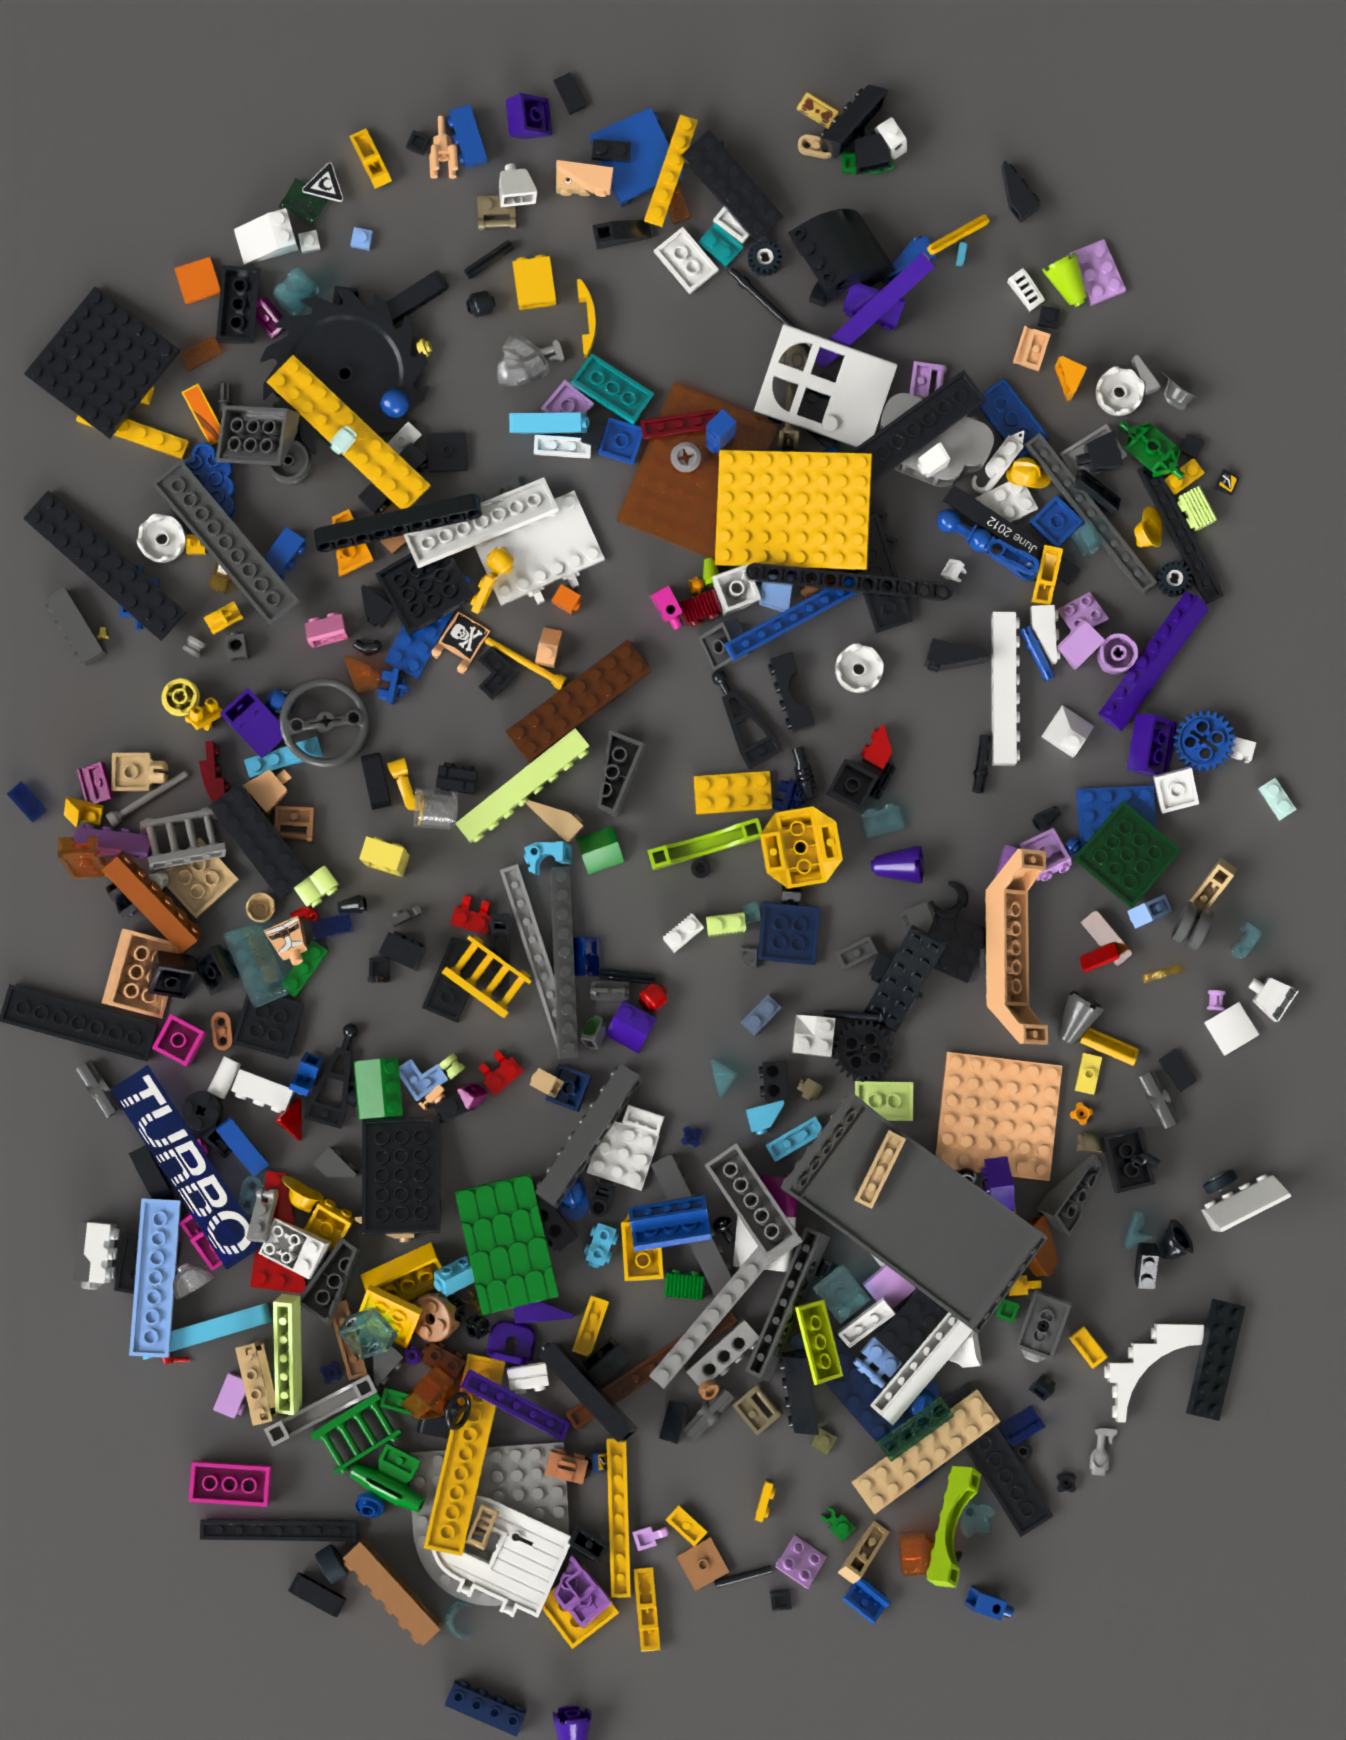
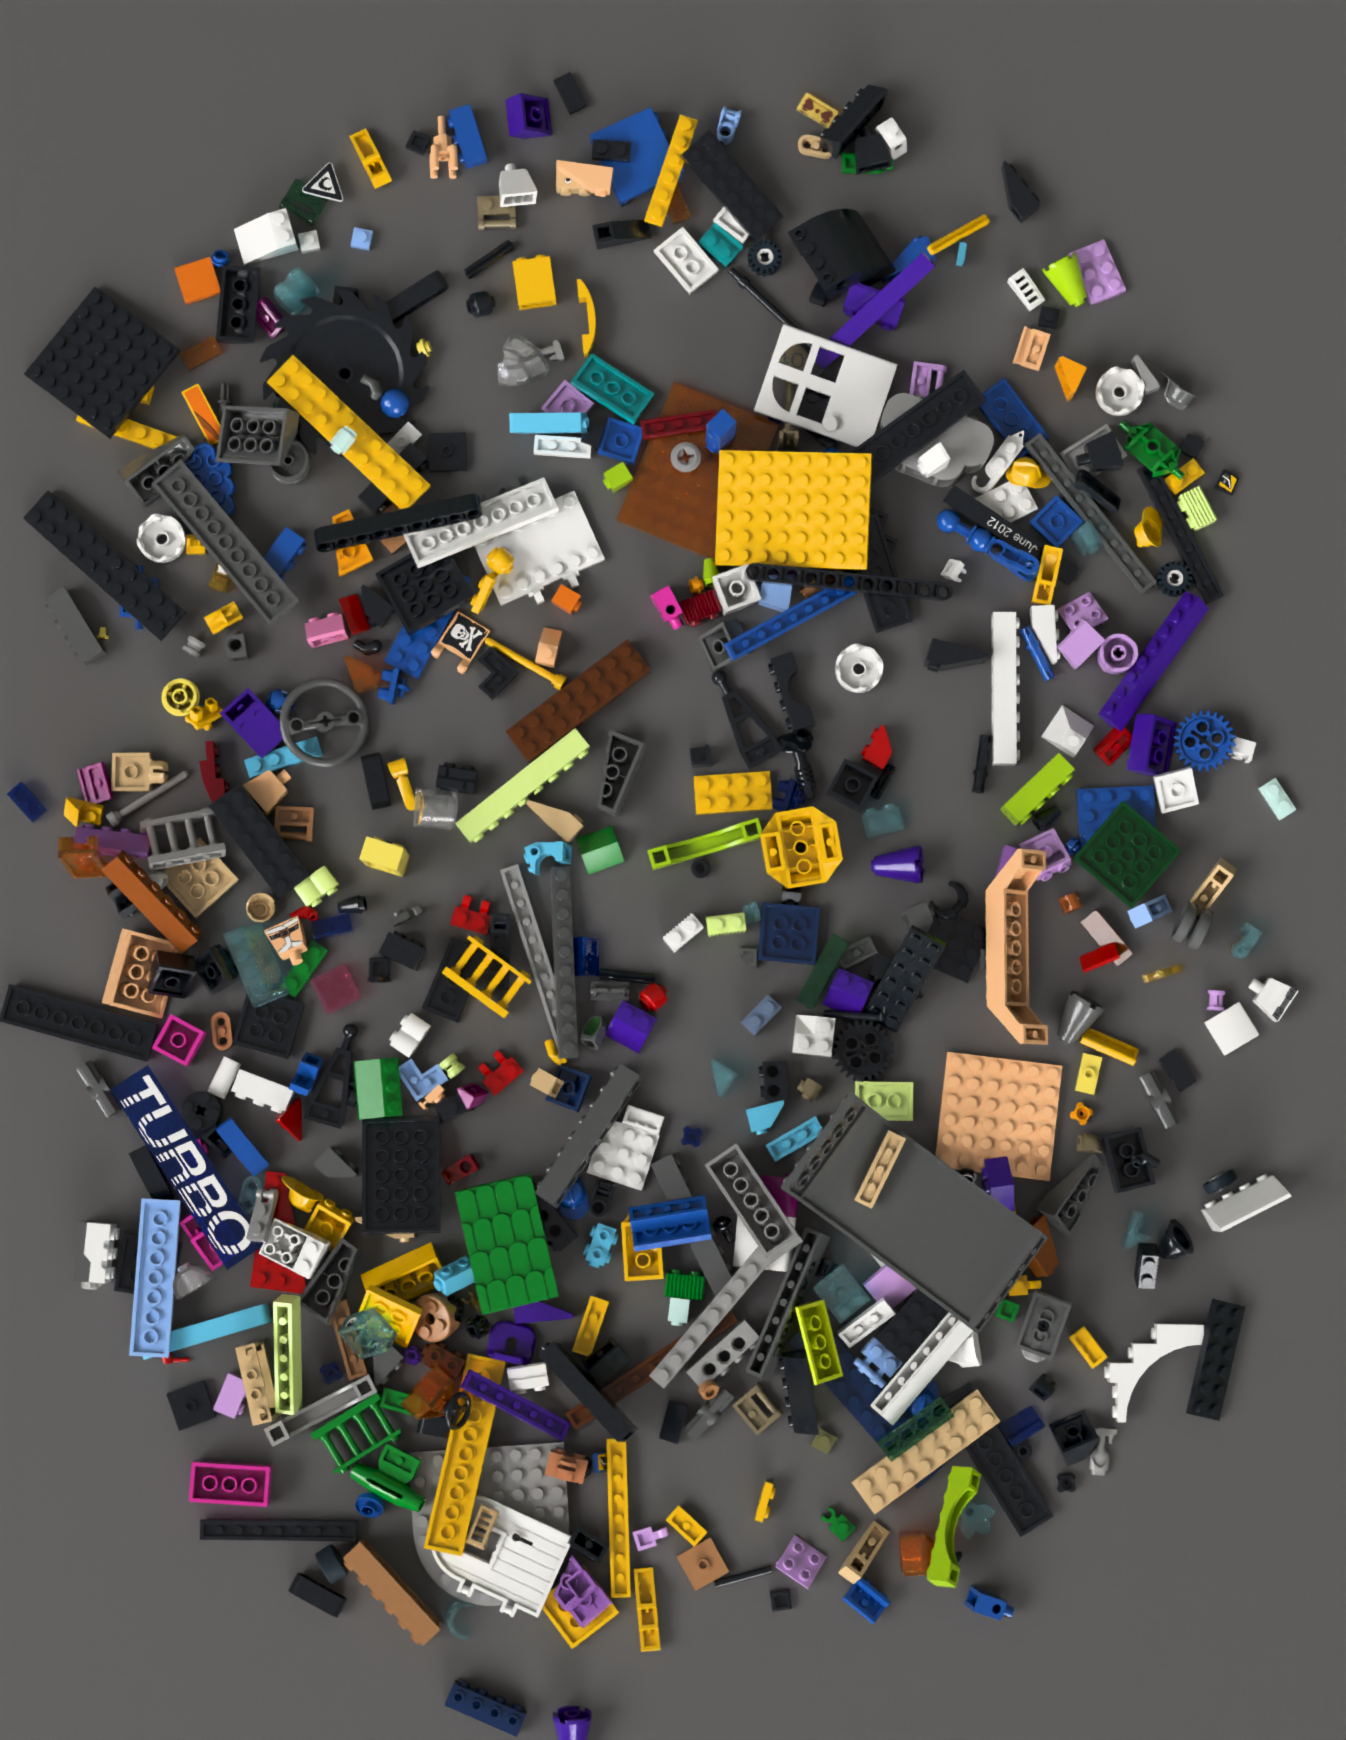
(148, 467): none -> dark grey wedge
(191, 1405): none -> black plate
(220, 258): none -> blue plate
(335, 989): none -> clear pink plate
(354, 614): none -> red slope
(375, 387): none -> dark grey arm
(410, 1035): none -> white brick
(460, 1169): none -> leg
(552, 1052): none -> yellow arm
(617, 477): none -> lime brick
(678, 1311): none -> light aqua brick
(700, 757): none -> black panel
(728, 122): none -> light blue piece
(793, 742): none -> black plate
(823, 971): none -> clear green fence
(847, 992): none -> dark purple slope
(1032, 794): none -> lime brick
(1070, 903): none -> dark orange leg
(1074, 1437): none -> black slope
(1113, 745): none -> red slope

